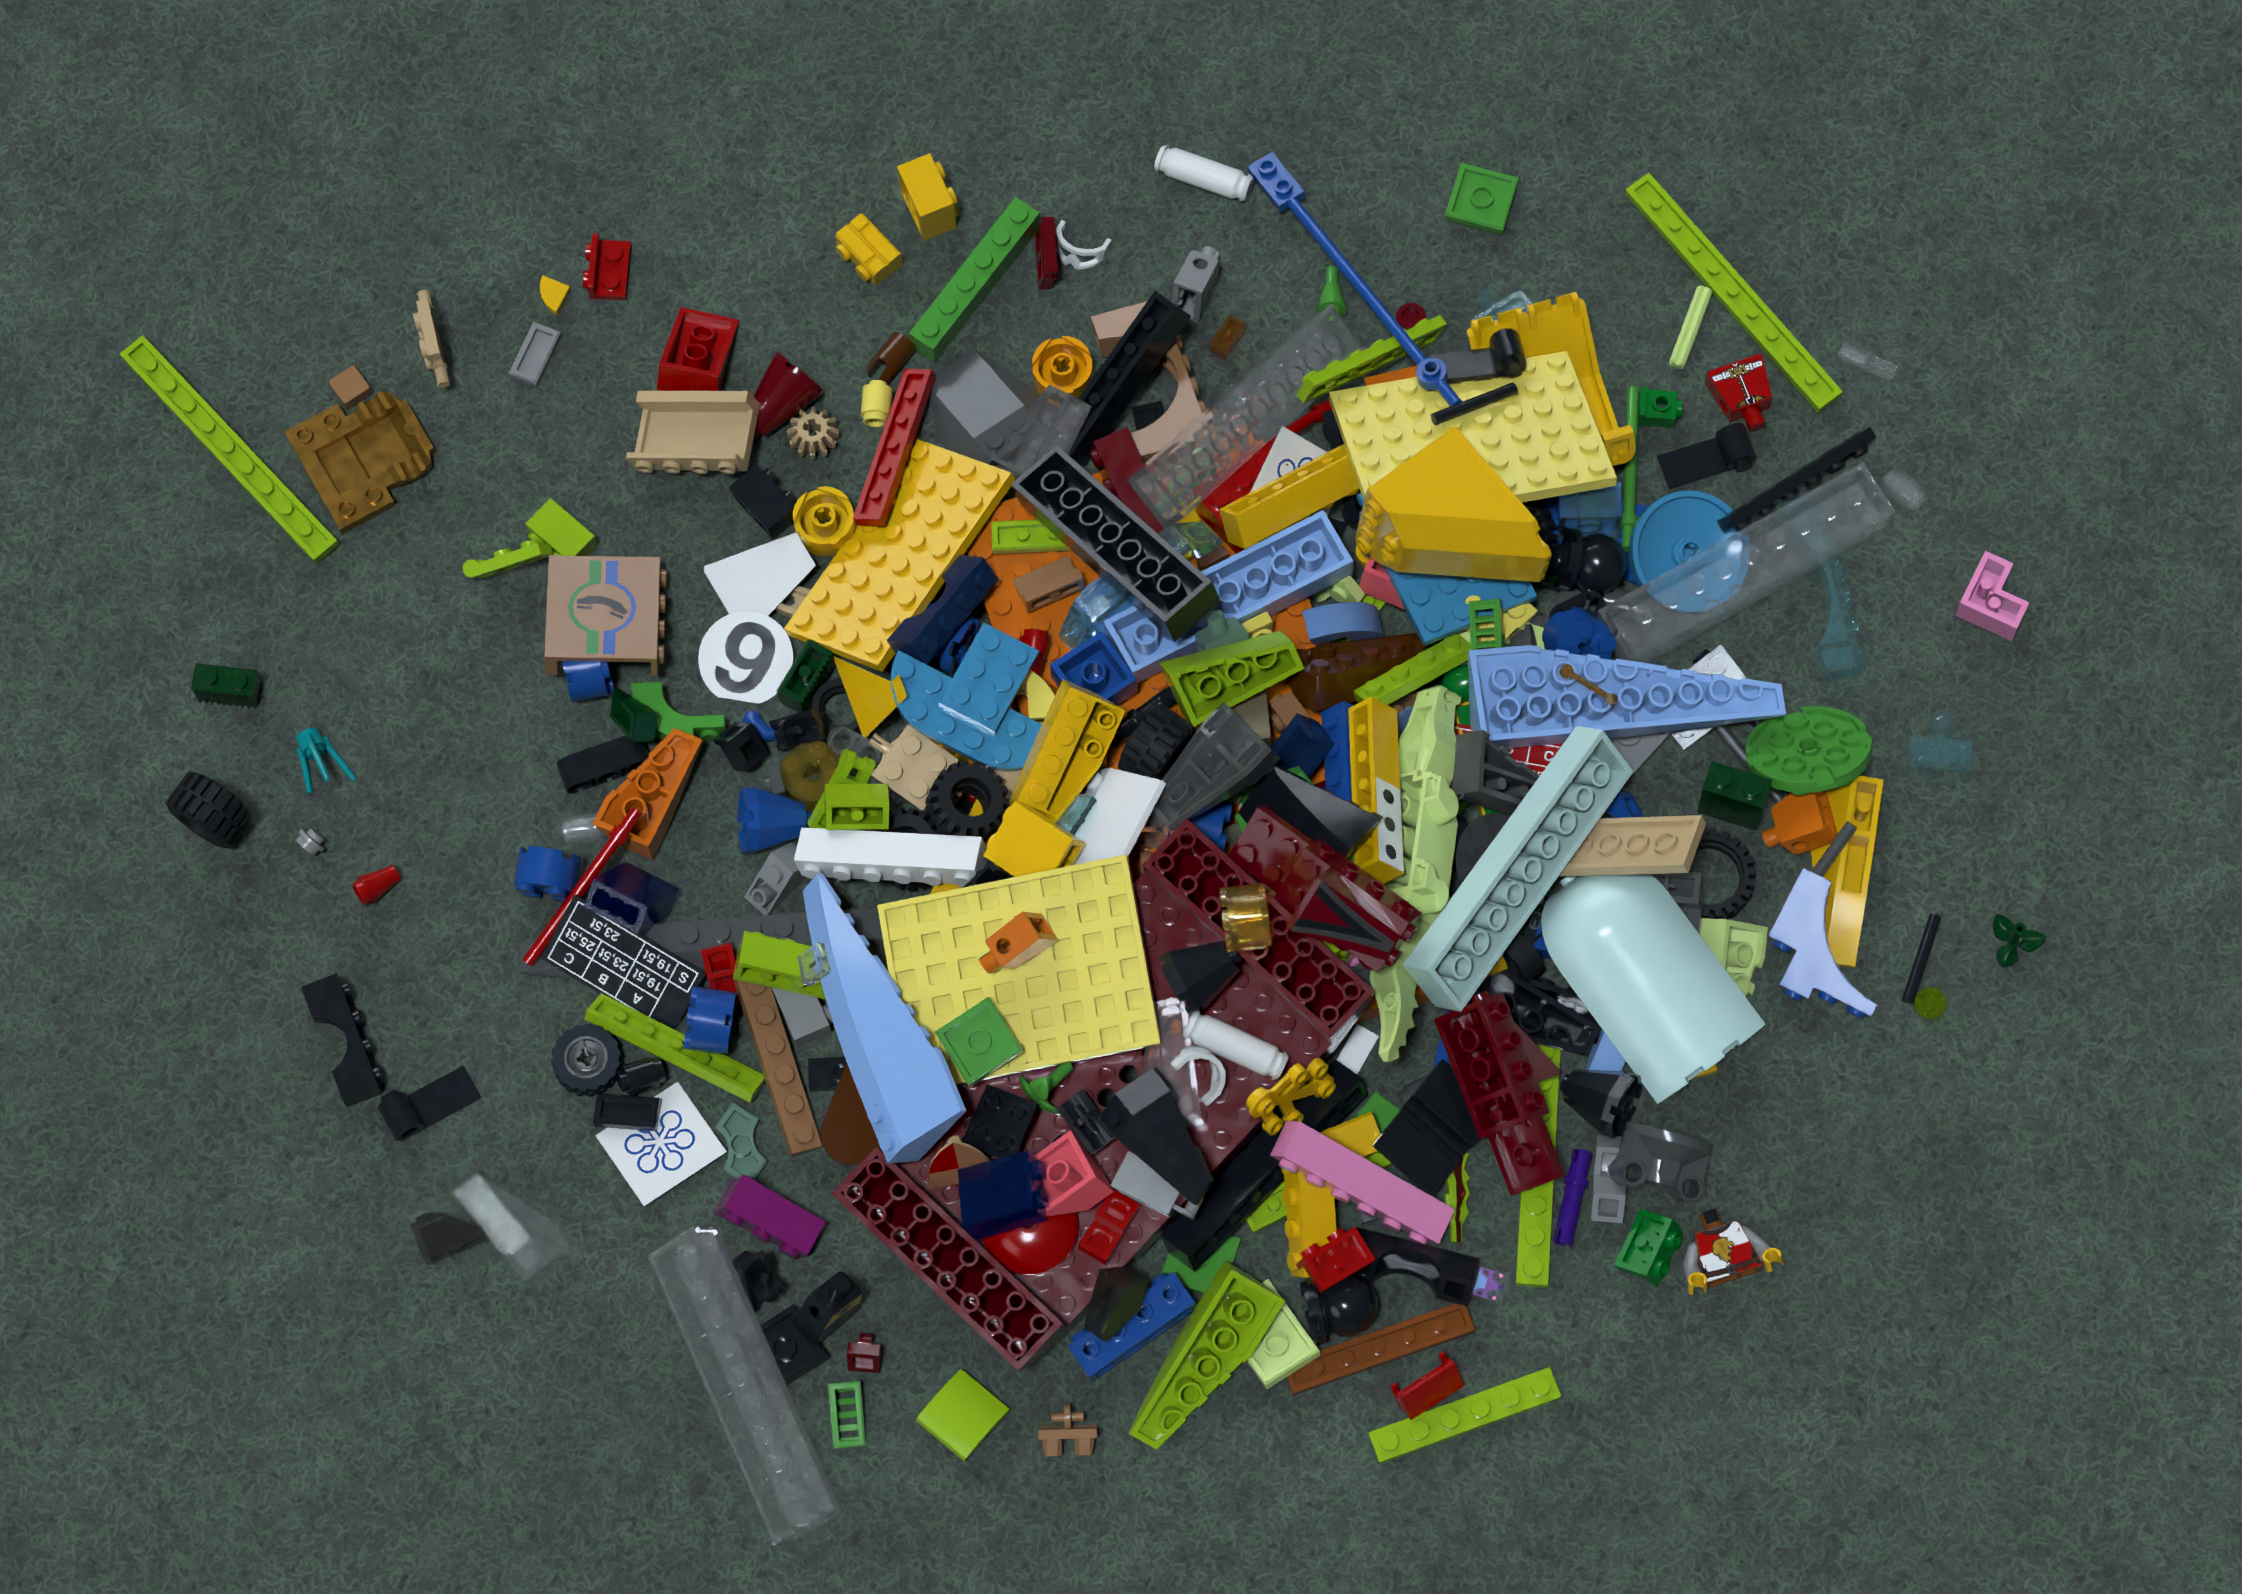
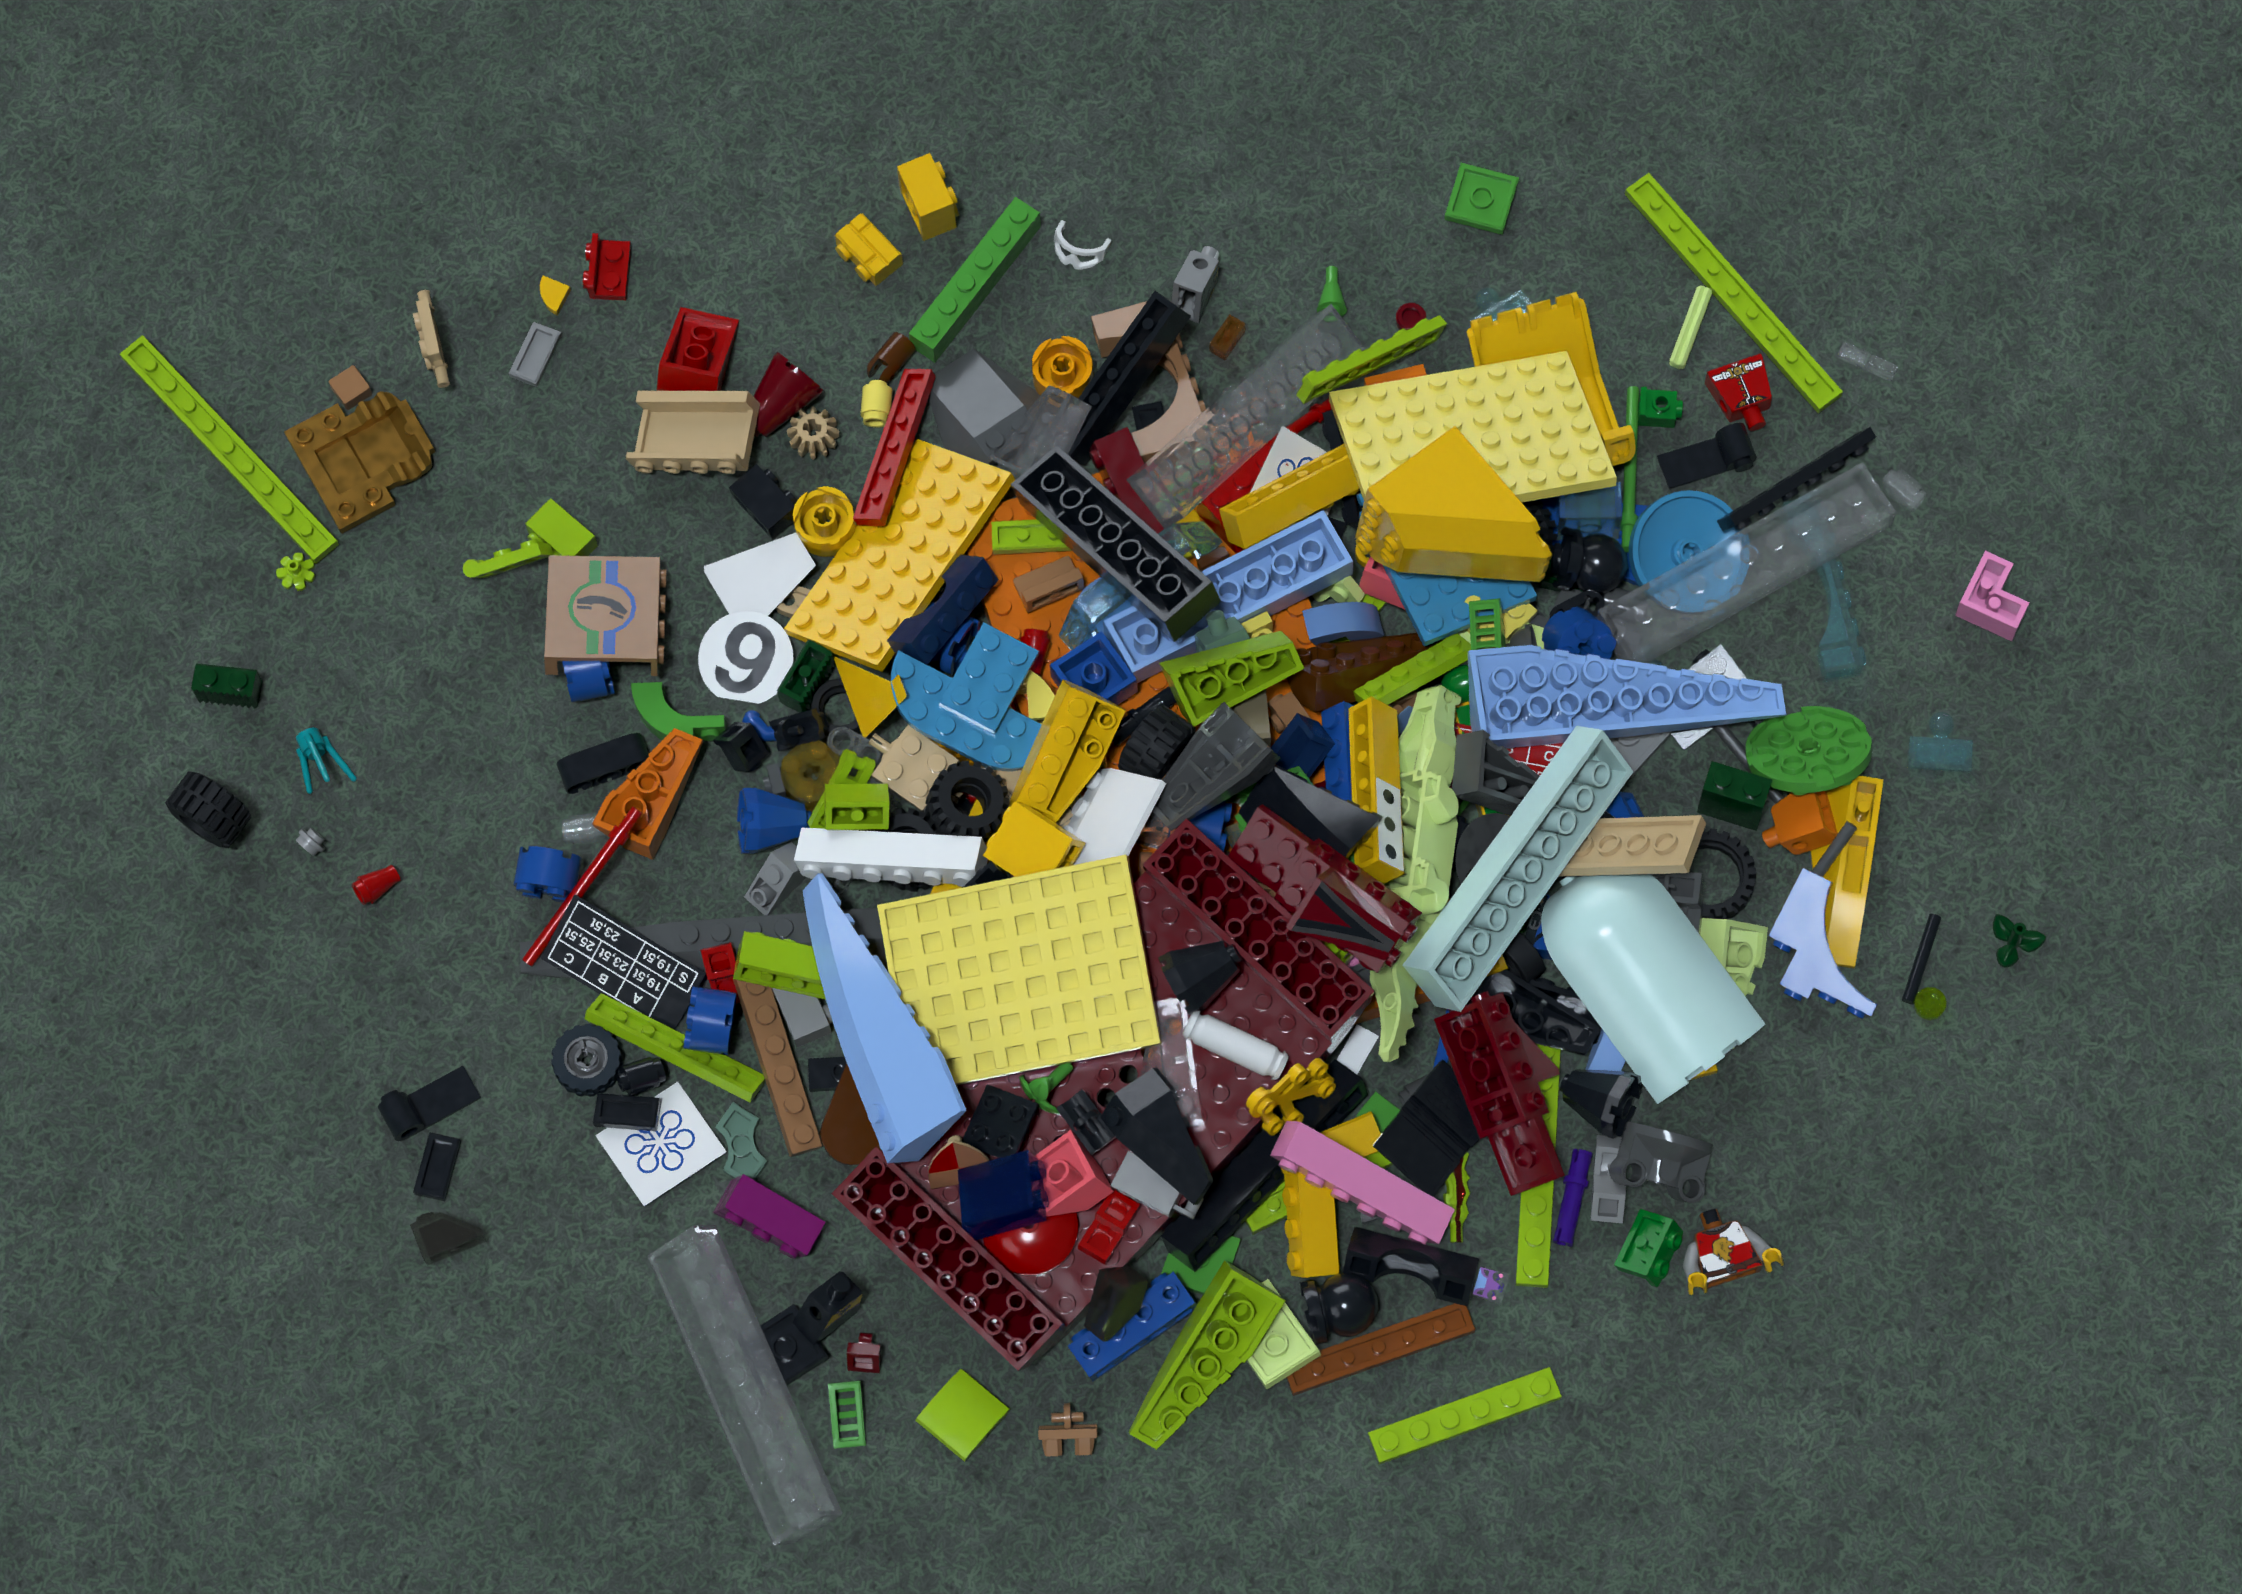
(296, 572): none -> lime plant
(330, 1005): black arch -> none
(437, 1166): none -> black tile
(521, 1234): clear wedge -> none
(631, 897): clear blue brick -> none
(633, 717): dark green slope -> none
(757, 1278): black hips -> none
(814, 964): clear tile -> none
(979, 1041): bright green plate -> none
(1018, 942): orange torso -> none
(1046, 254): dark red plate -> none
(1076, 813): clear light blue piece -> none
(1203, 173): white axle -> none
(1218, 1072): white helmet -> none
(1246, 917): clear yellow brick -> none
(1287, 193): blue bar -> none
(1337, 1259): red bracket -> none
(1429, 1388): red hinge -> none
(1474, 403): black bar -> none
(1501, 359): black door -> none
(1567, 671): clear orange hinge -> none

